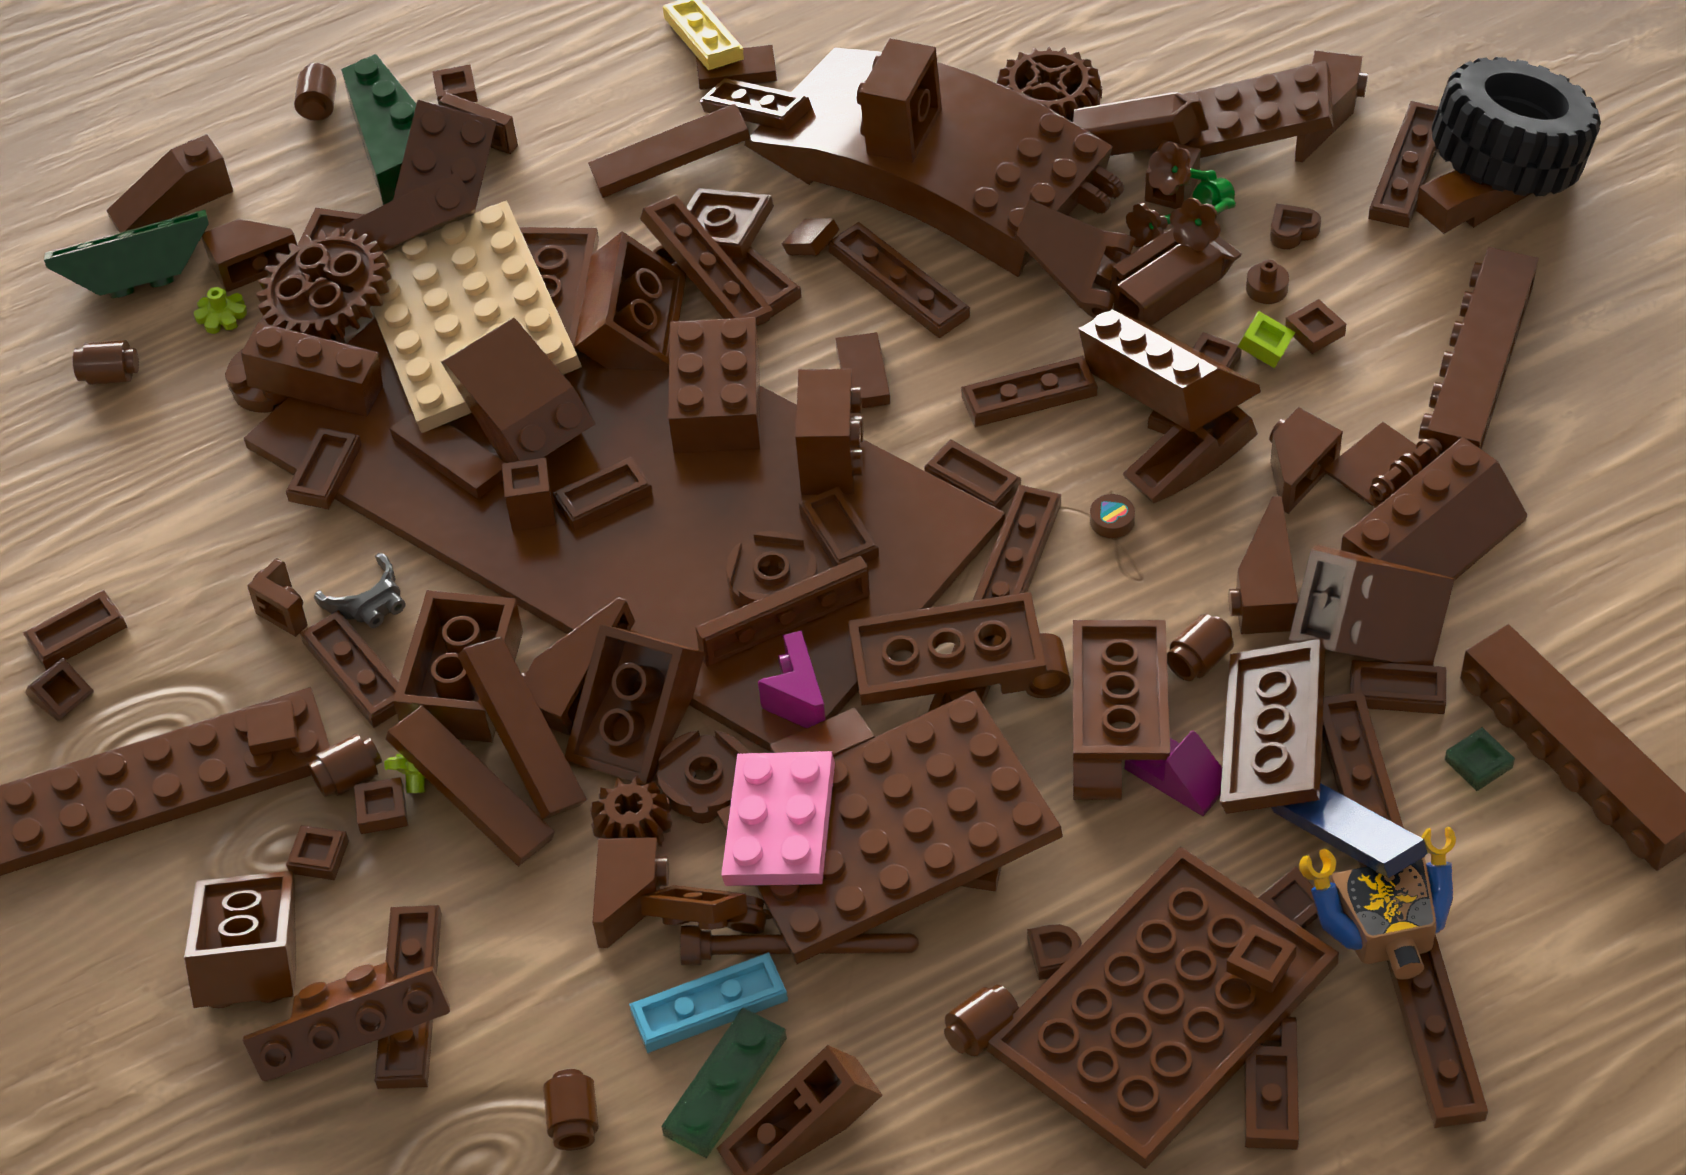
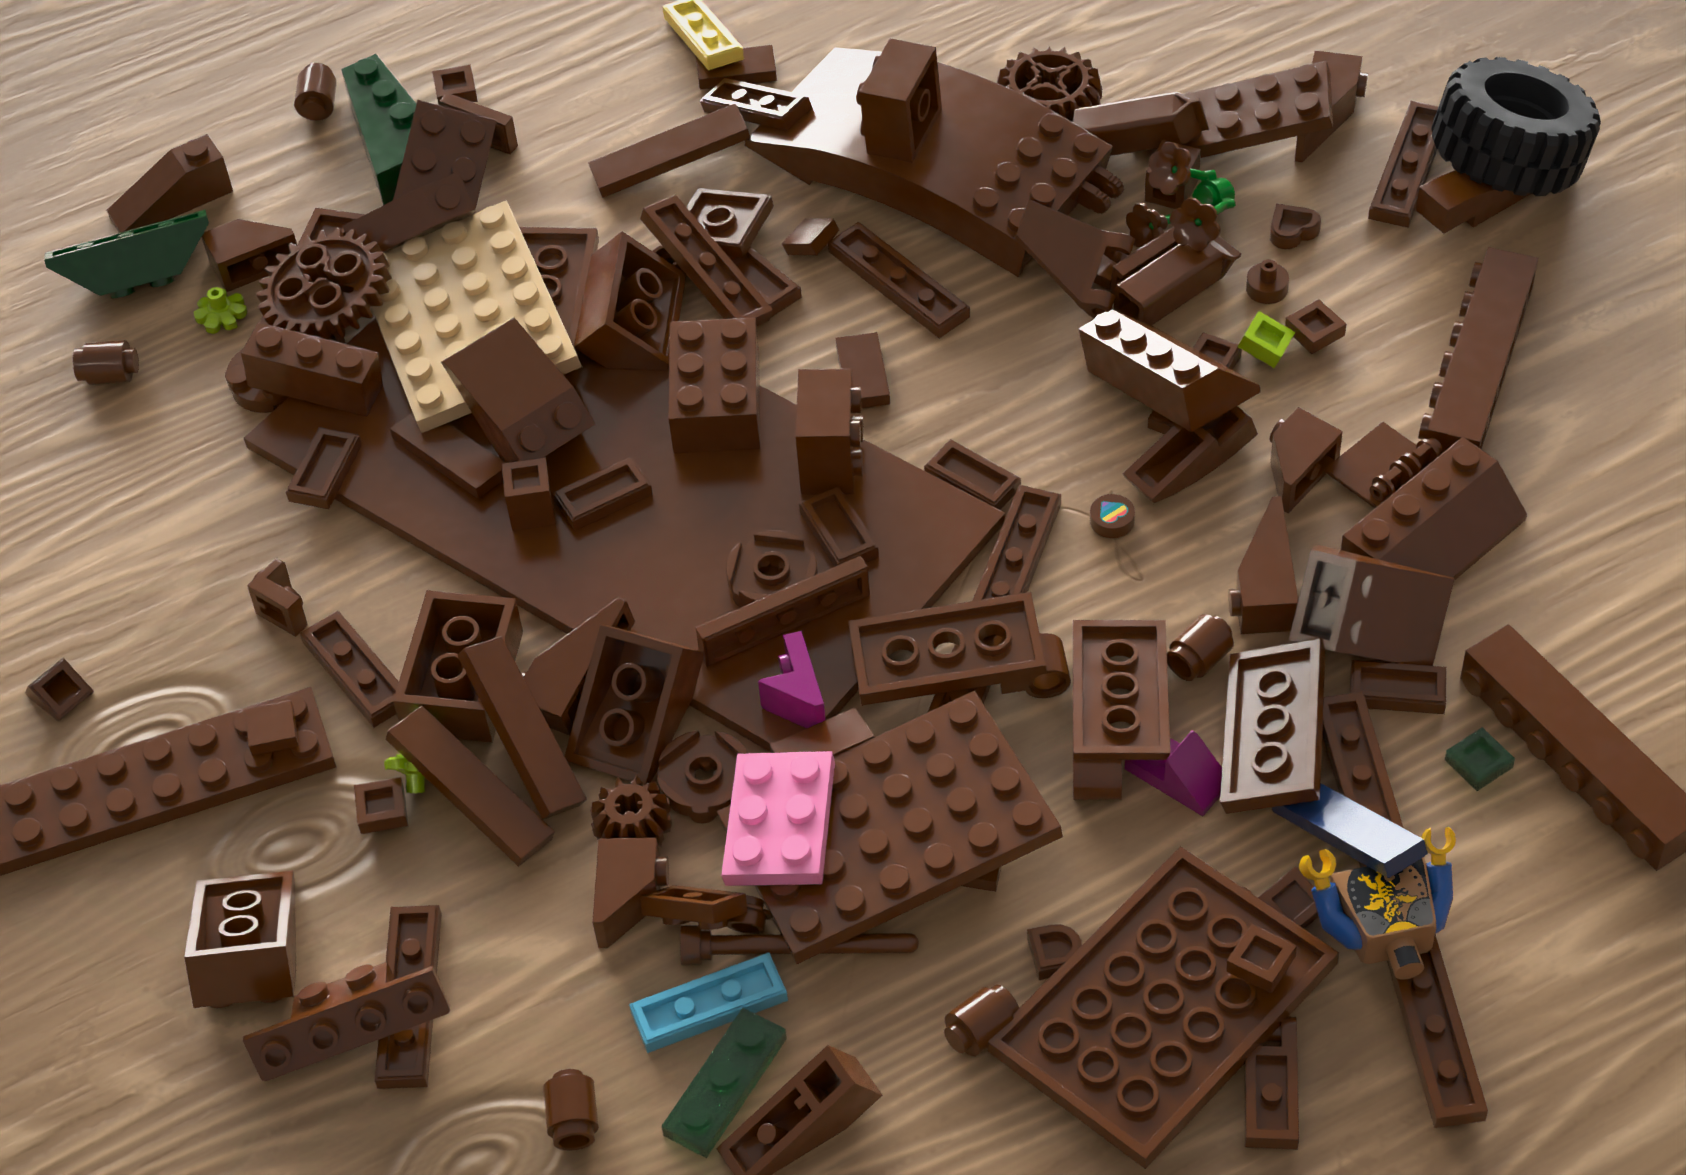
(75, 629): reddish brown tile -> none
(317, 852): reddish brown tile -> none
(345, 765): reddish brown brick -> none
(369, 605): dark grey helmet -> none
(1029, 391): reddish brown tile -> none

